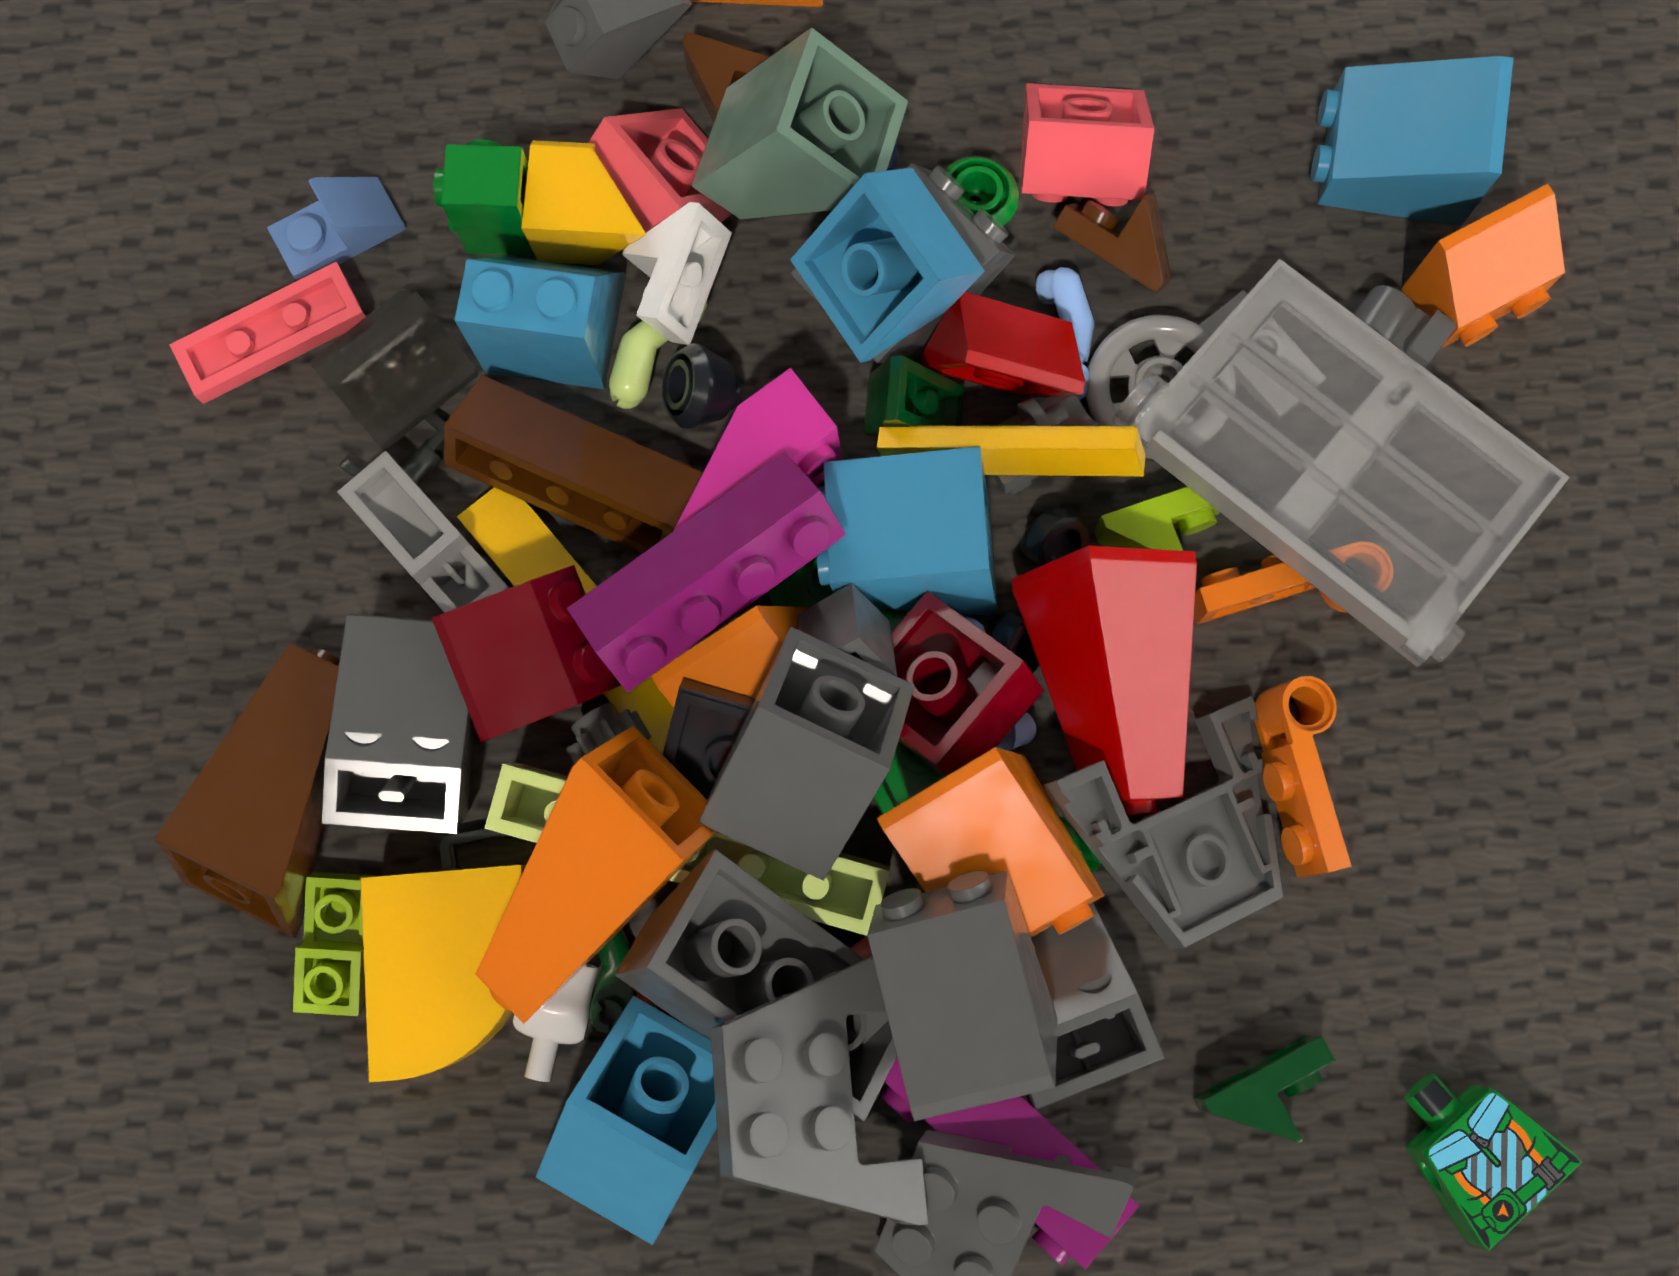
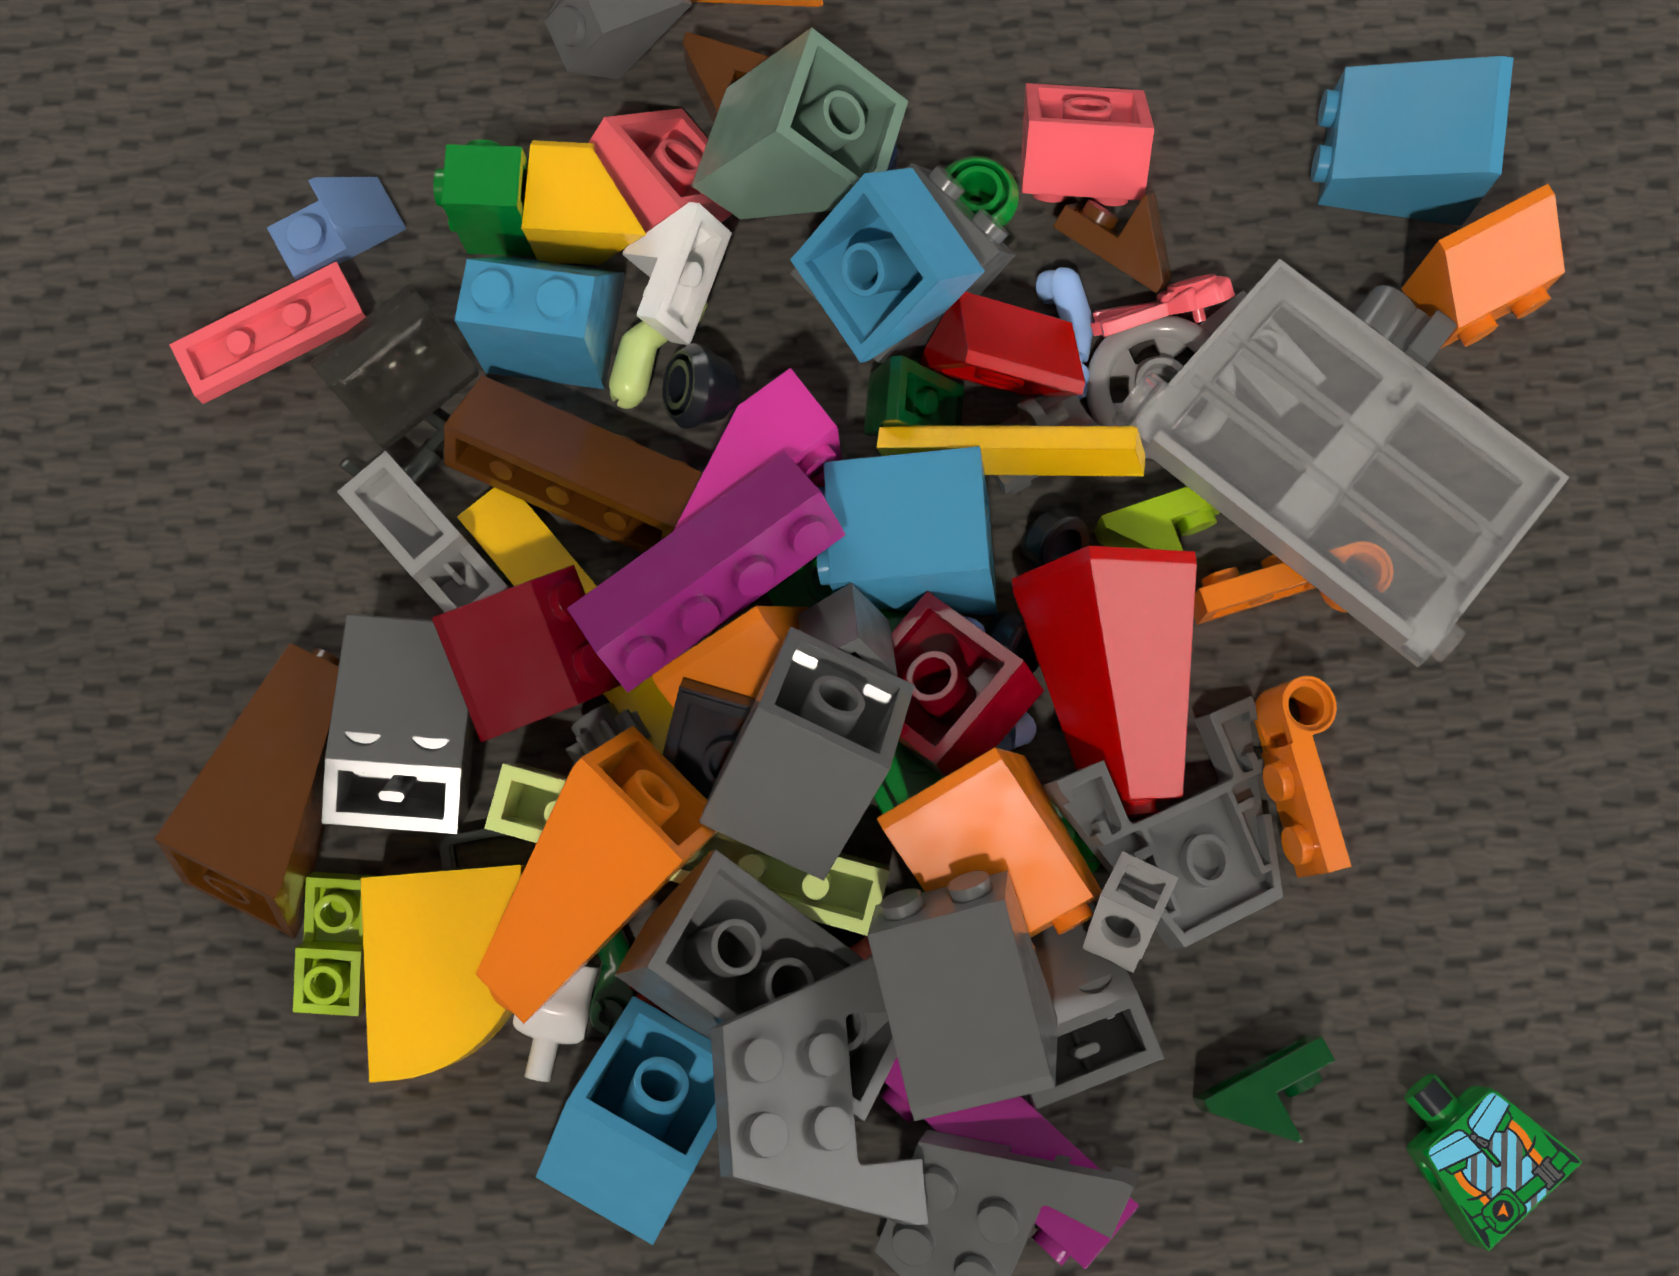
(1128, 911): none -> light grey leg
(1180, 297): none -> coral piece

